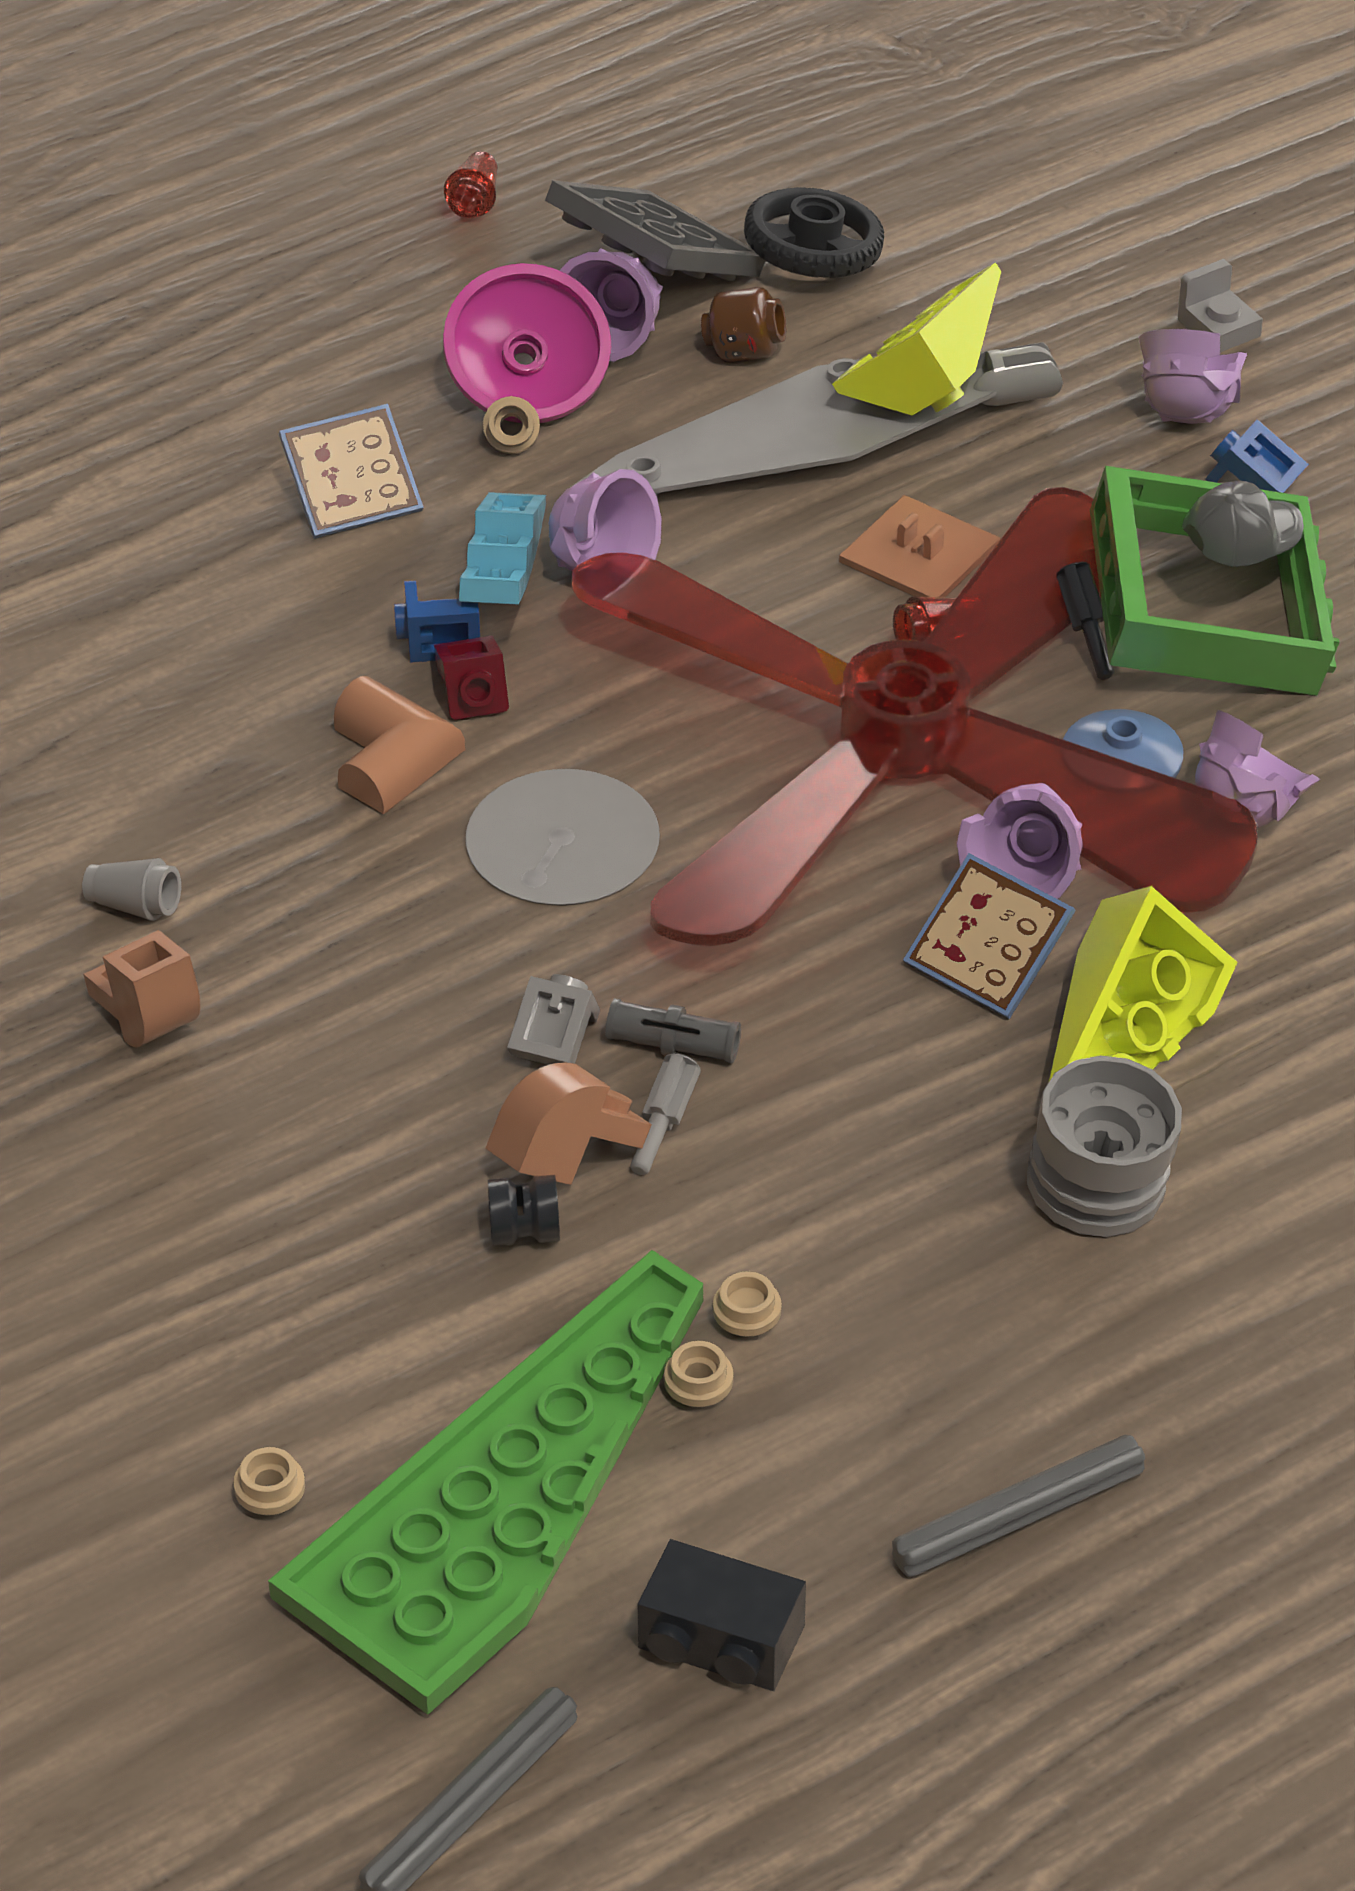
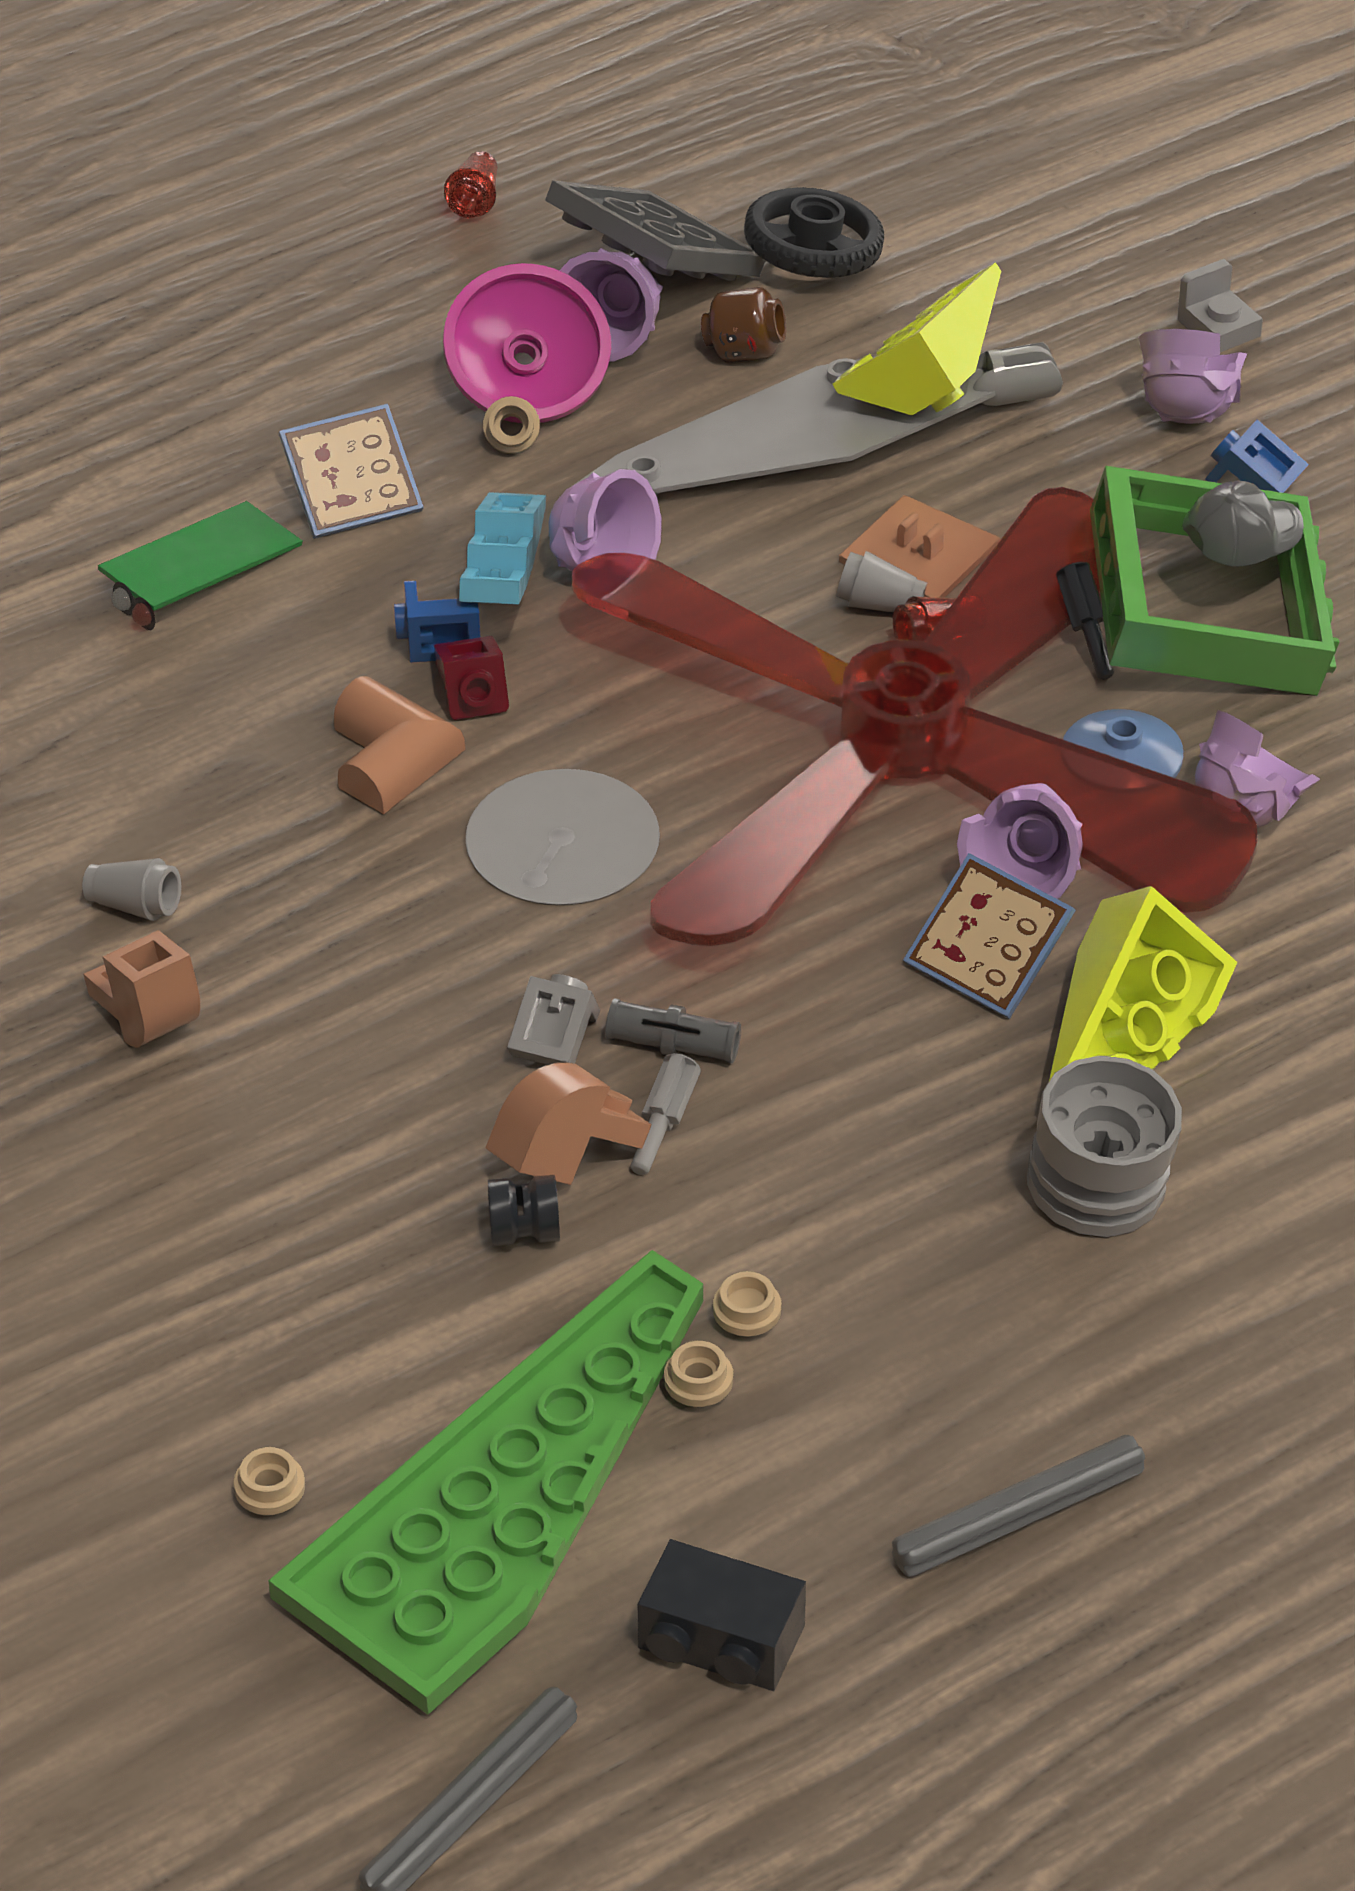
(194, 560): none -> green piece
(876, 584): none -> light grey cone

